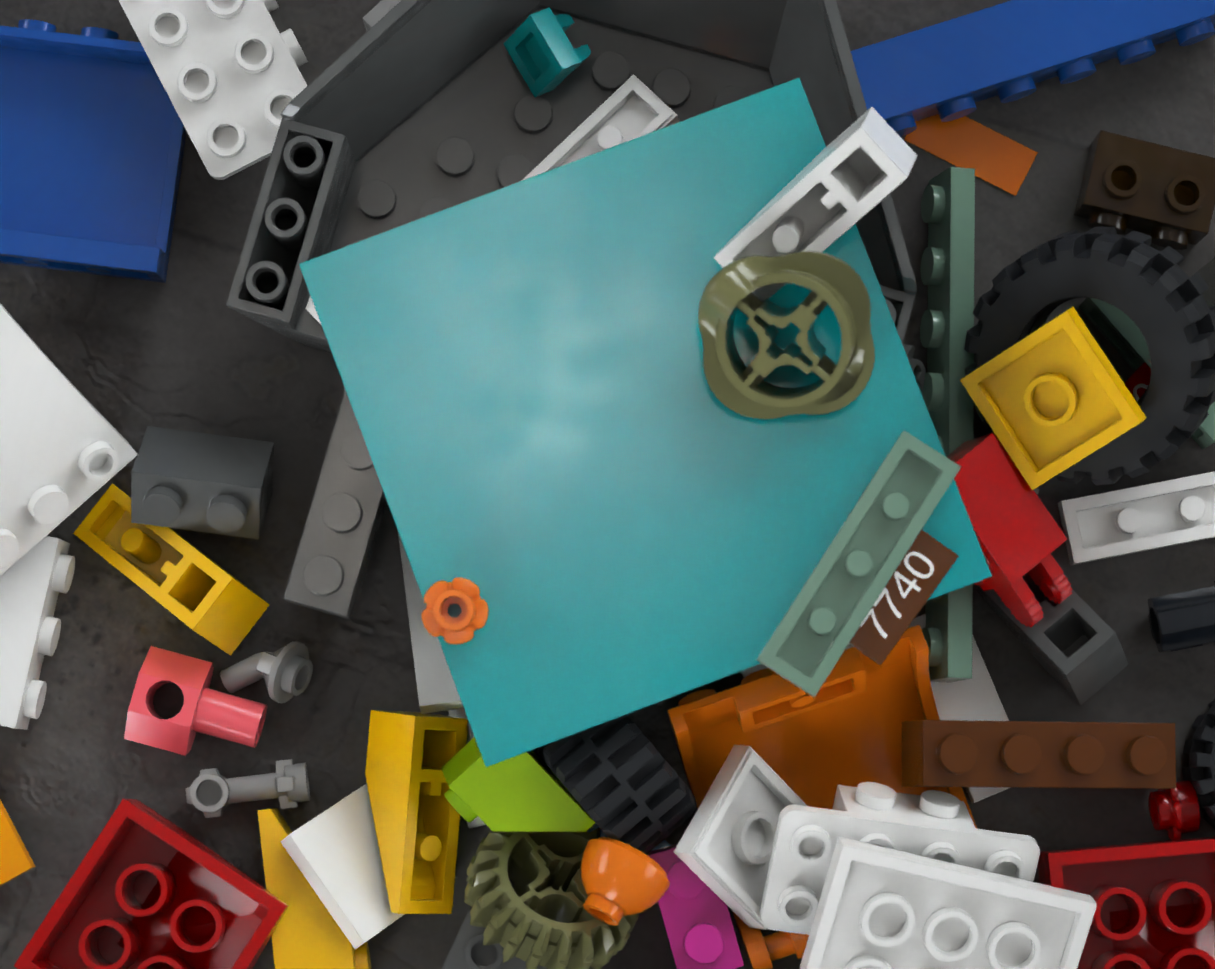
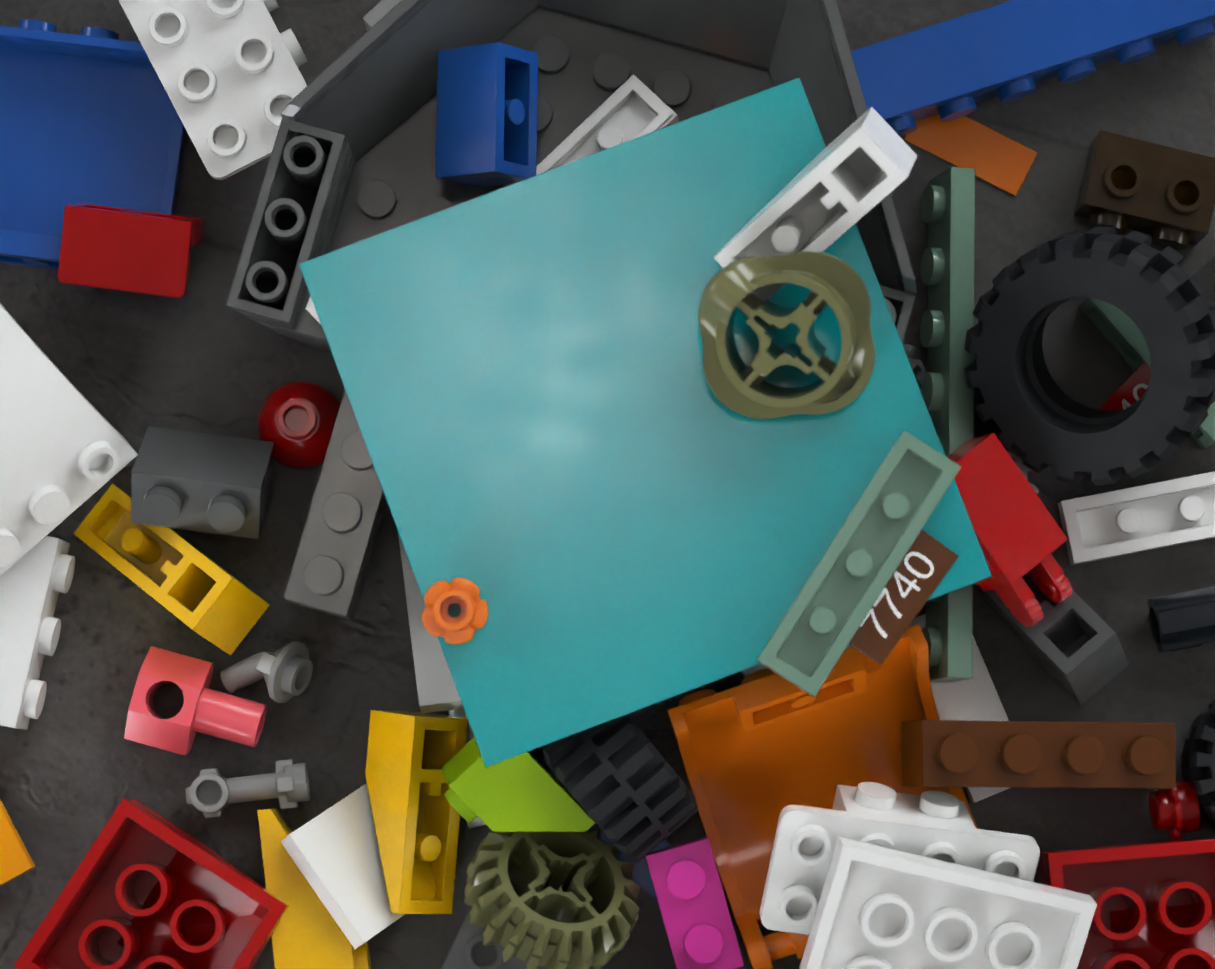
(127, 249): none -> red panel
(299, 422): none -> red brick
(486, 115): none -> blue brick
(544, 50): teal tile -> none
(619, 880): orange brick -> none
(736, 831): white tile -> none
(1053, 398): yellow plate -> none

